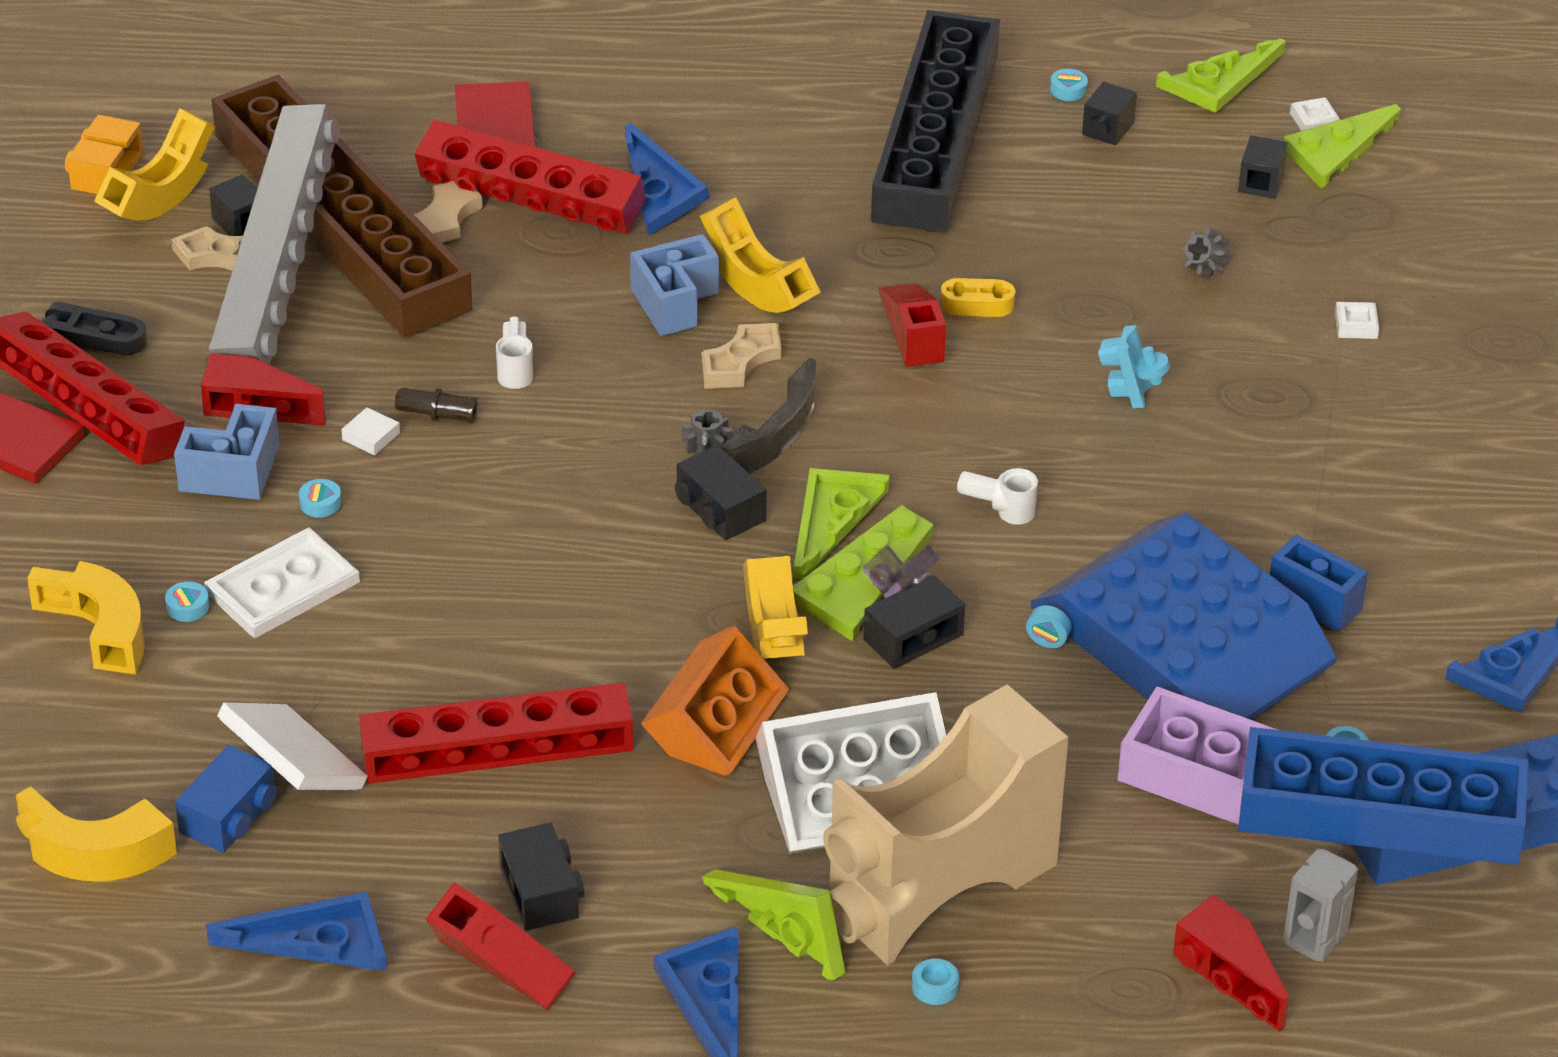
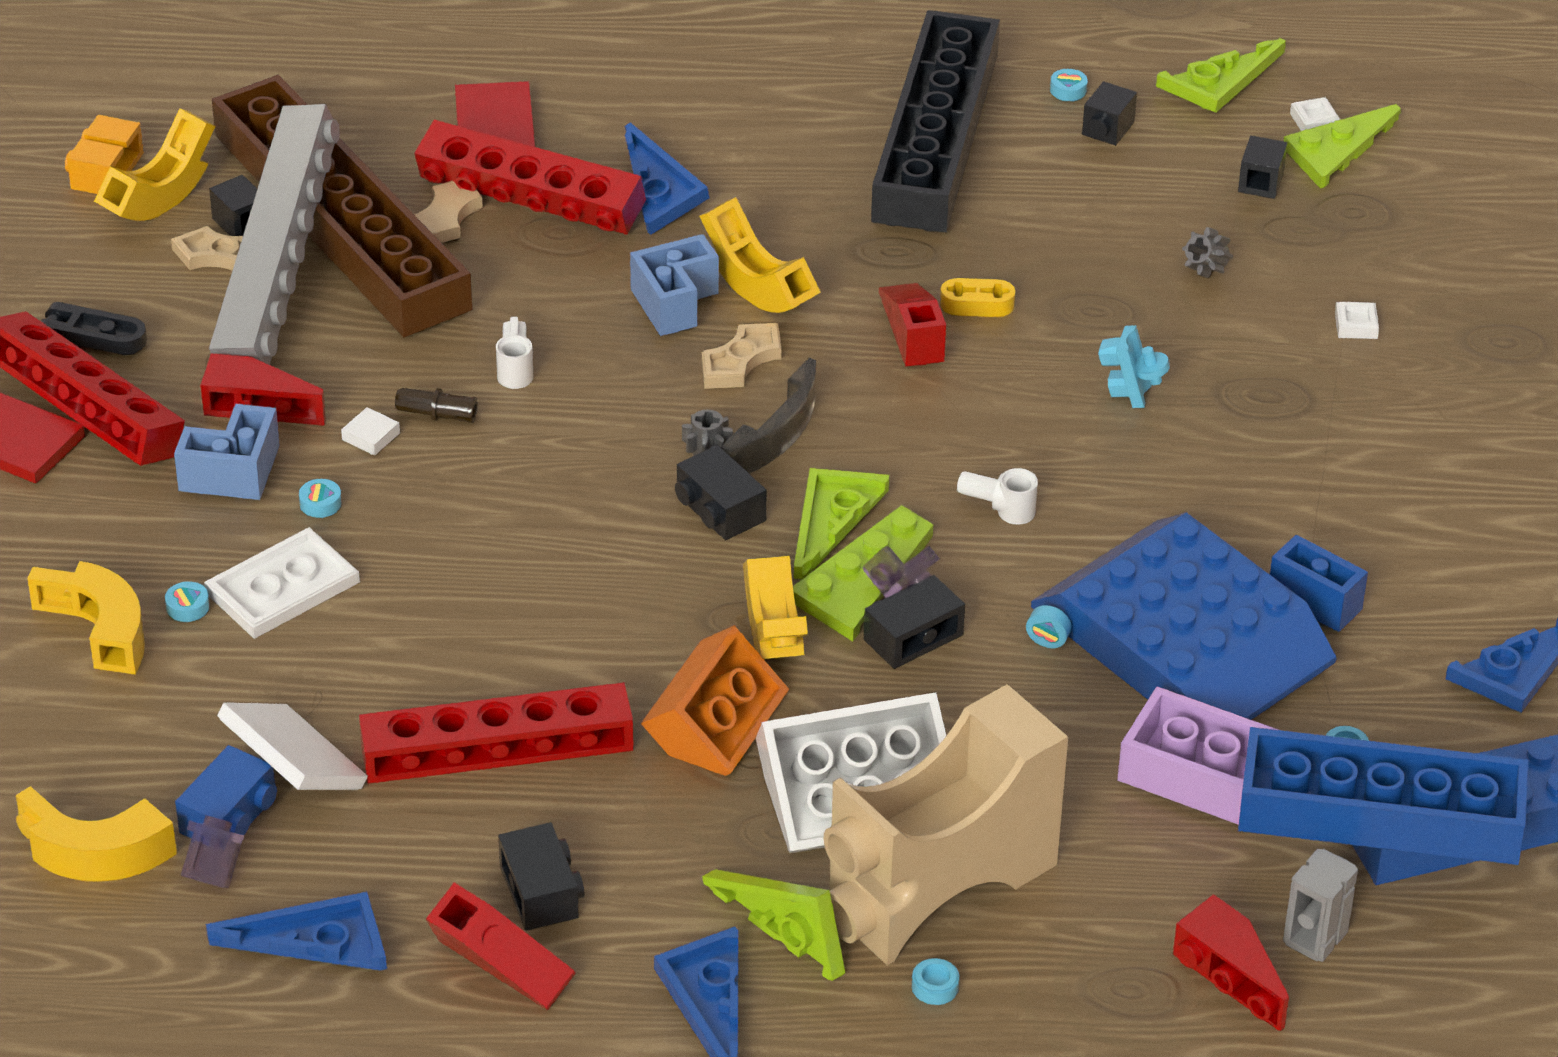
(212, 852): none -> clear purple bracket

